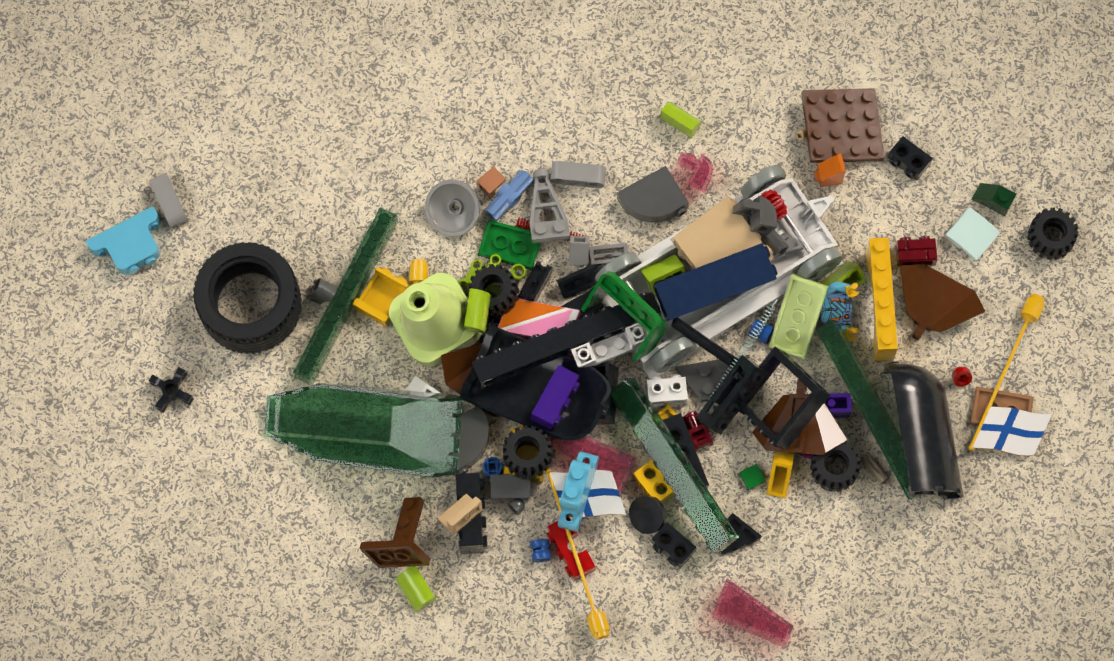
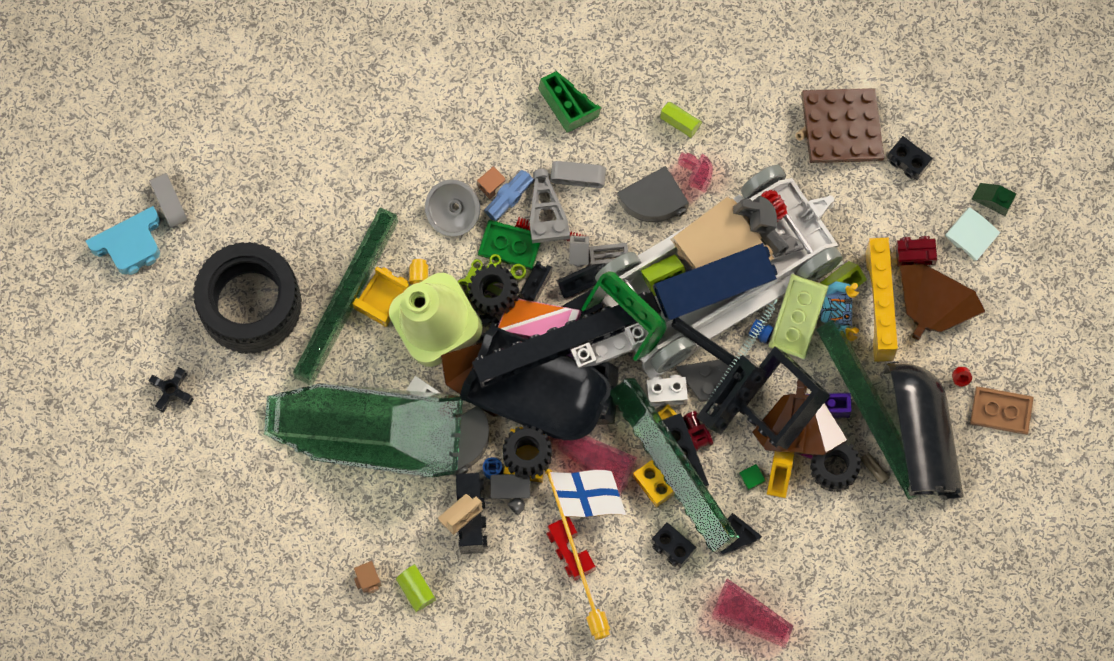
(322, 291): dark grey piece -> none
(367, 578): none -> medium nougat brick
(402, 549): reddish brown piece -> none
(477, 311): lime brick -> none
(540, 550): blue wheel -> none
(555, 398): dark purple brick -> none
(567, 103): none -> green wedge
(577, 490): medium azure brick -> none
(647, 514): black tile -> none
(830, 171): orange slope -> none
(1011, 428): flag -> none
(1046, 246): black tyre -> none

